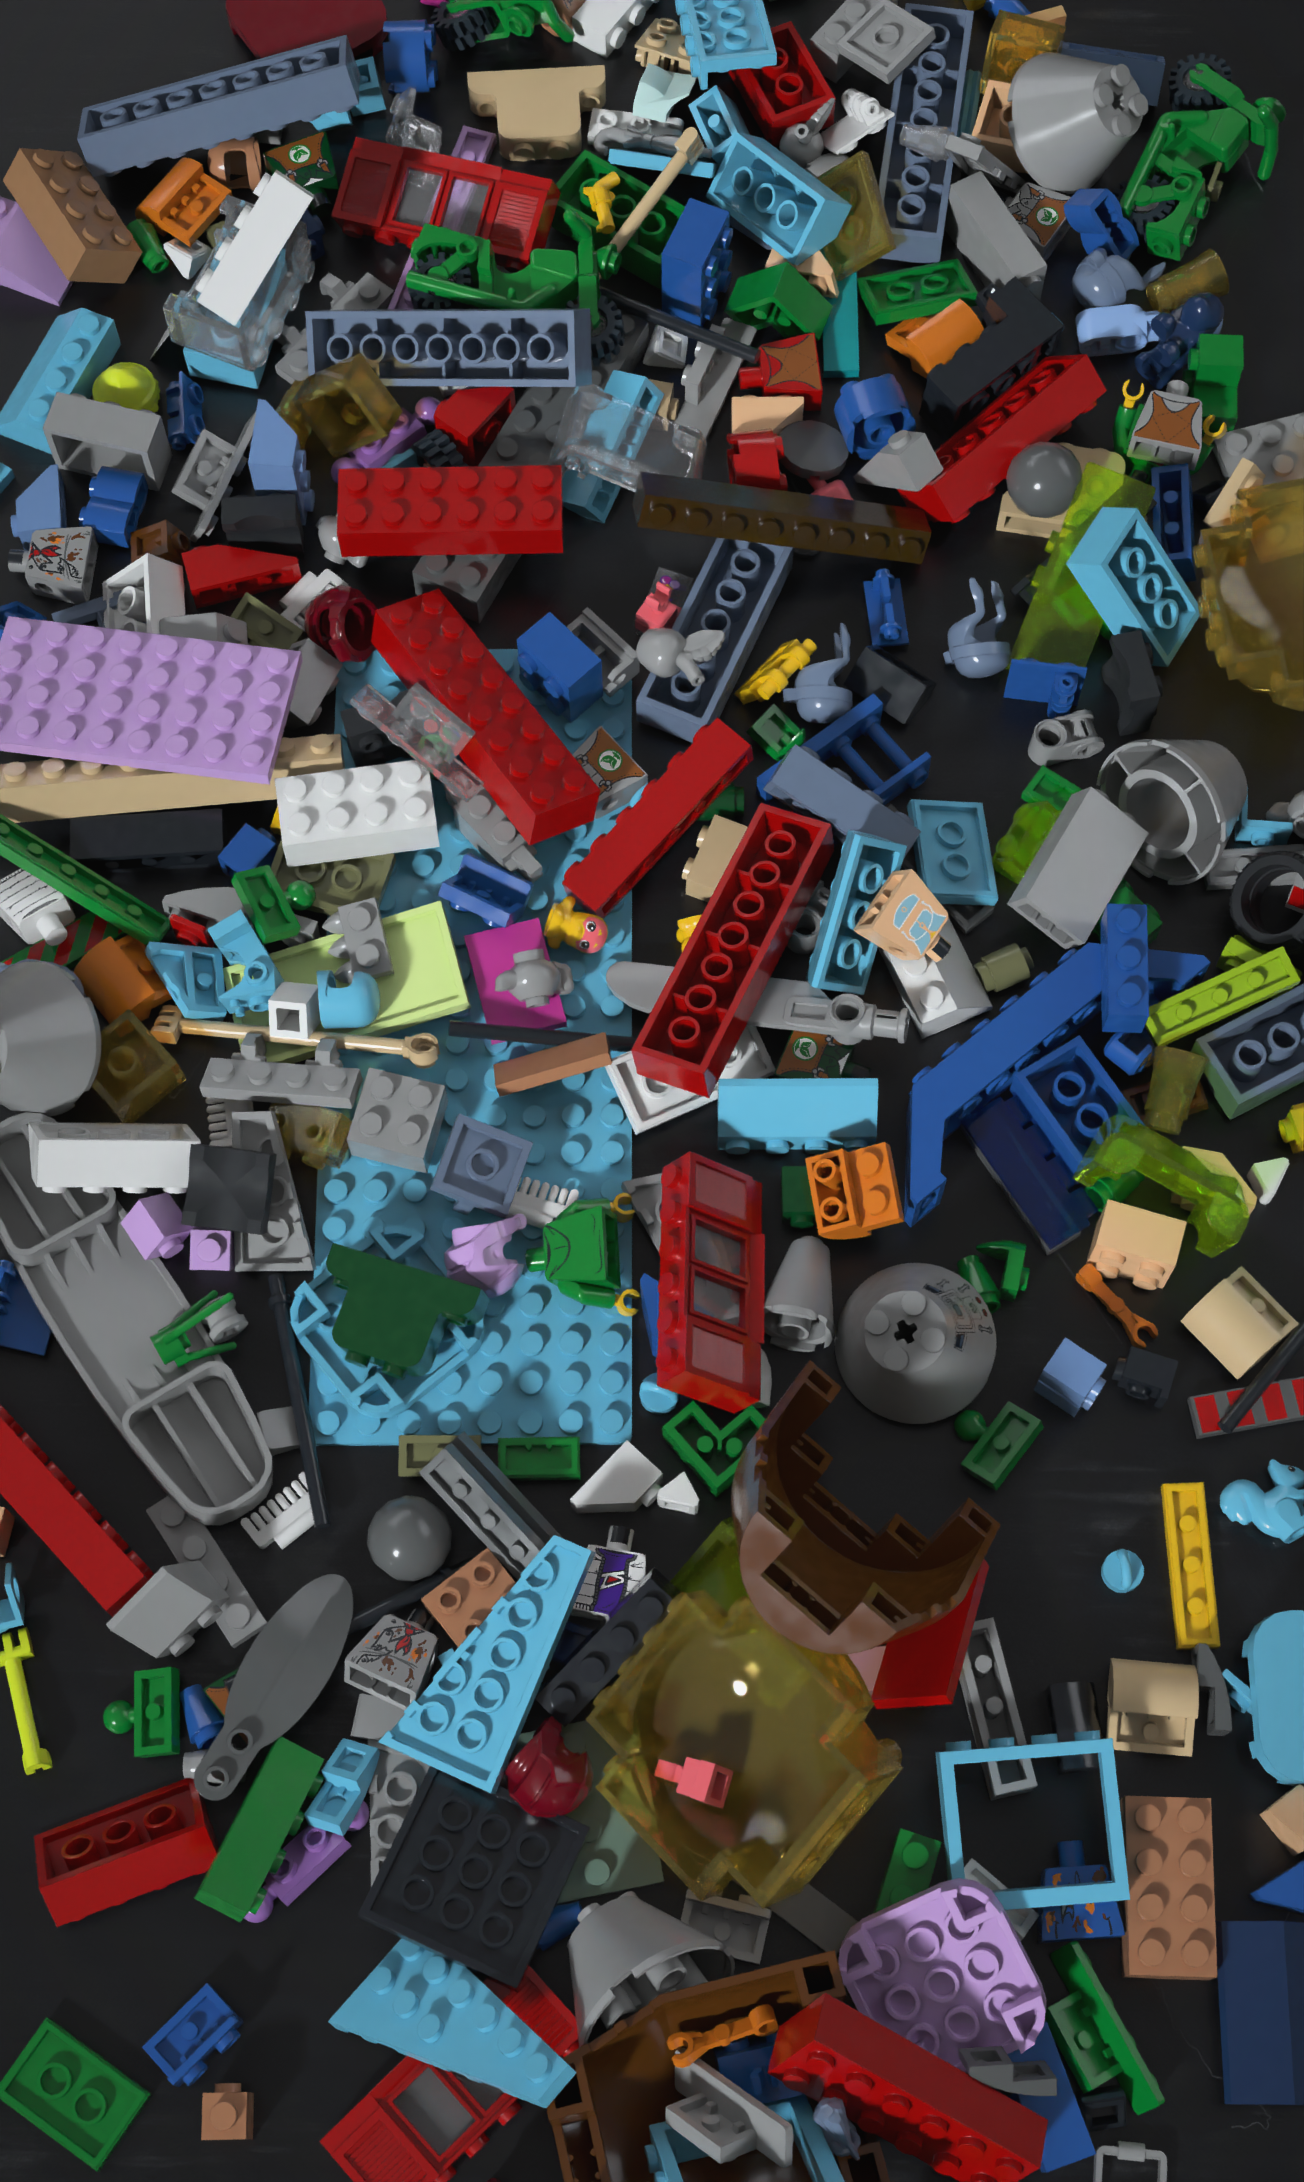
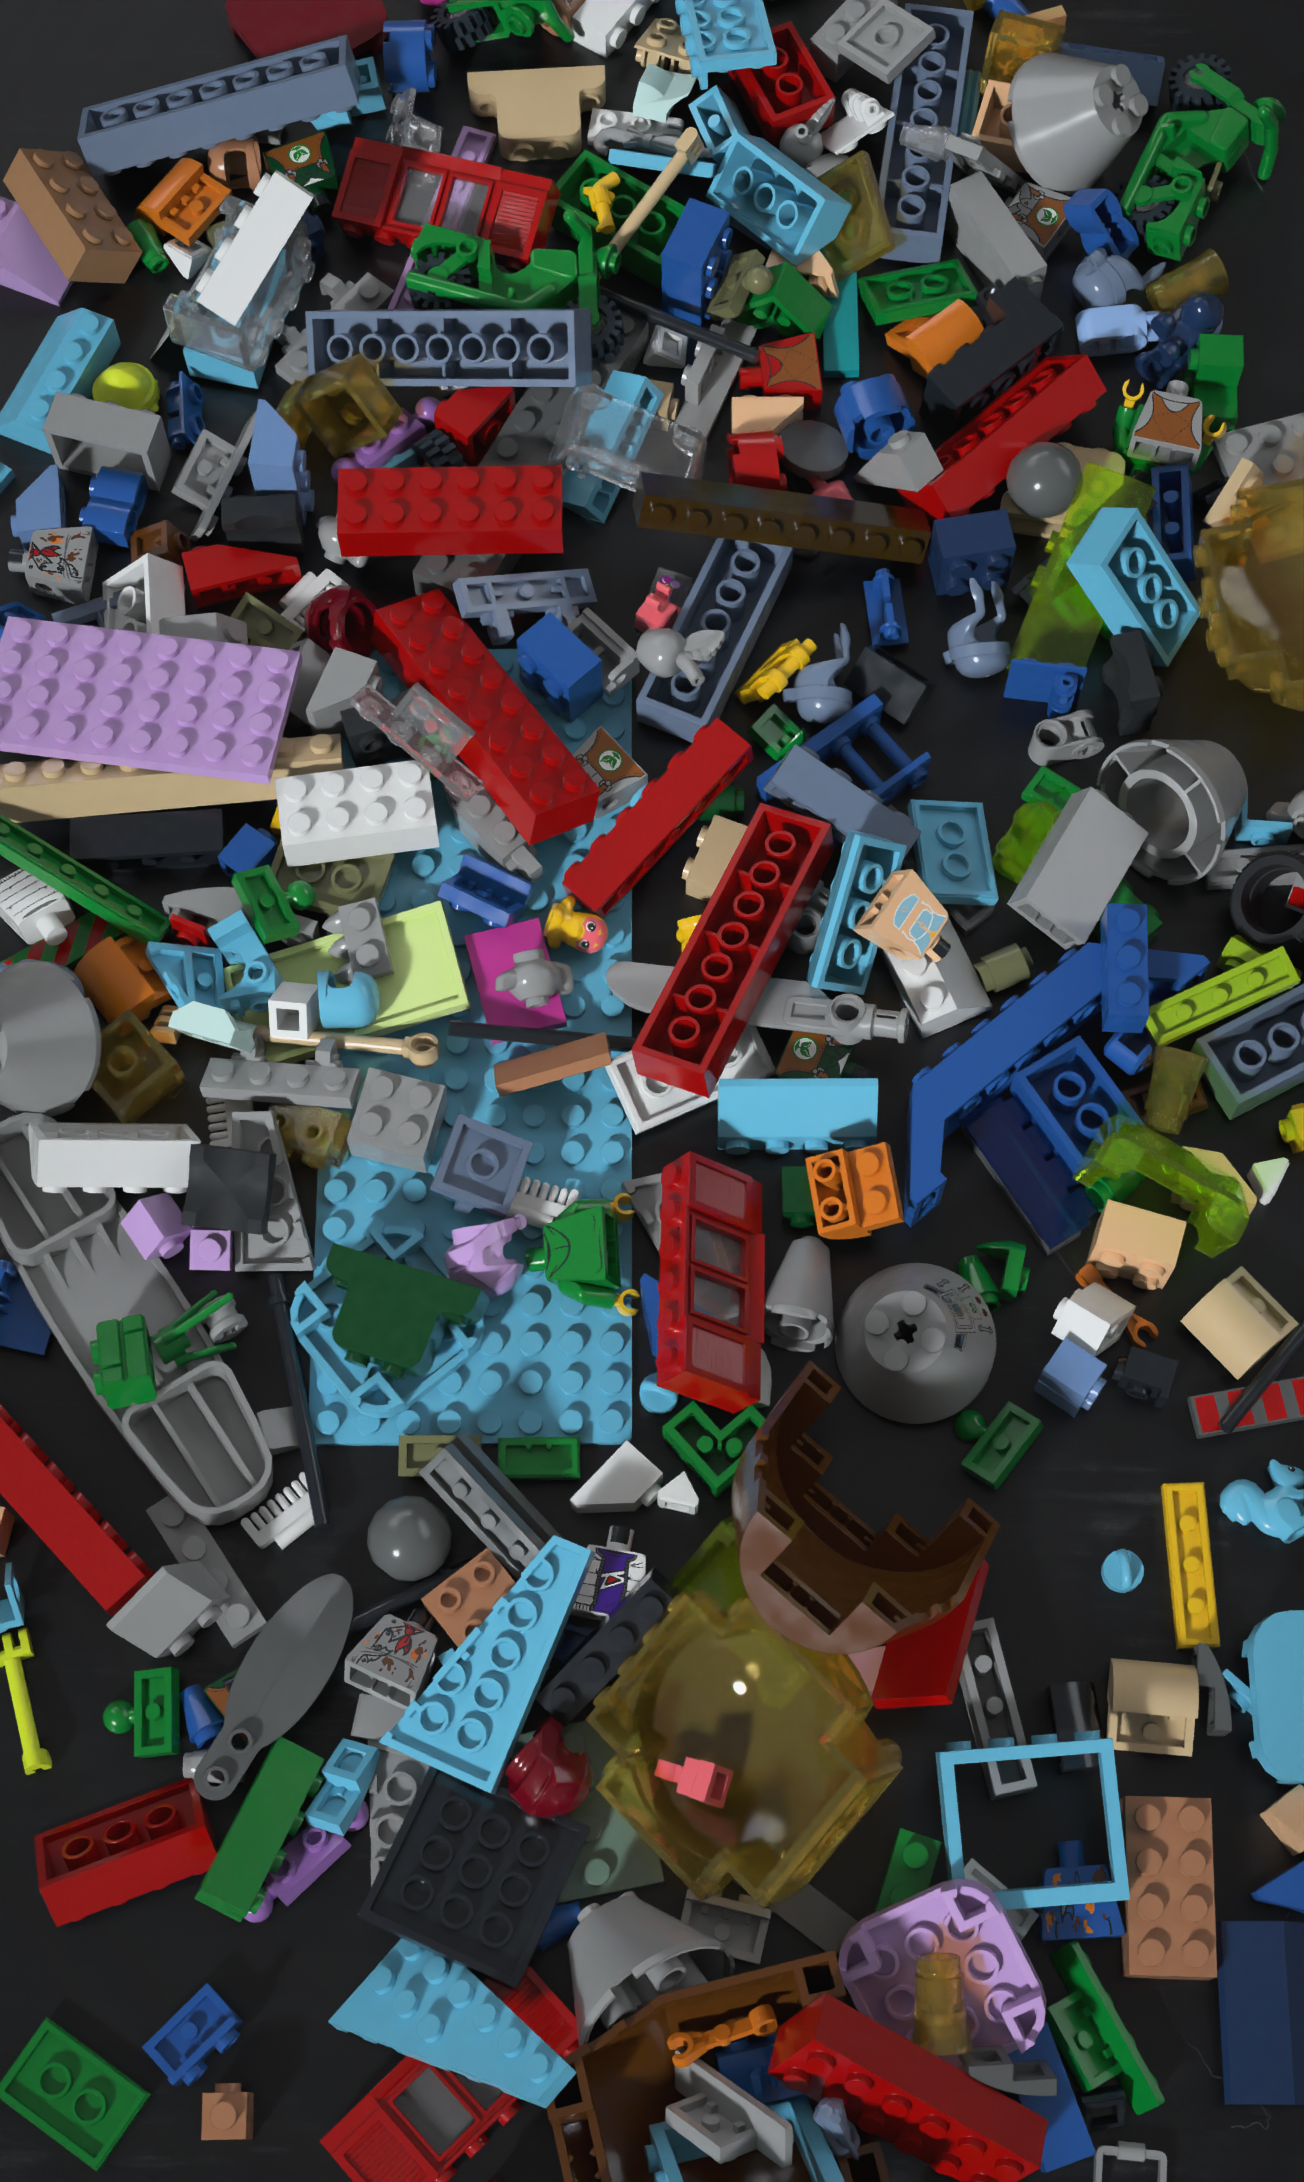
(125, 1362): none -> green brick
(213, 1026): none -> light aqua slope
(340, 681): none -> light grey slope
(501, 596): none -> sand blue hinge
(742, 276): none -> olive plate
(940, 2005): none -> clear yellow plant
(969, 548): none -> dark blue brick
(1092, 1318): none -> white brick

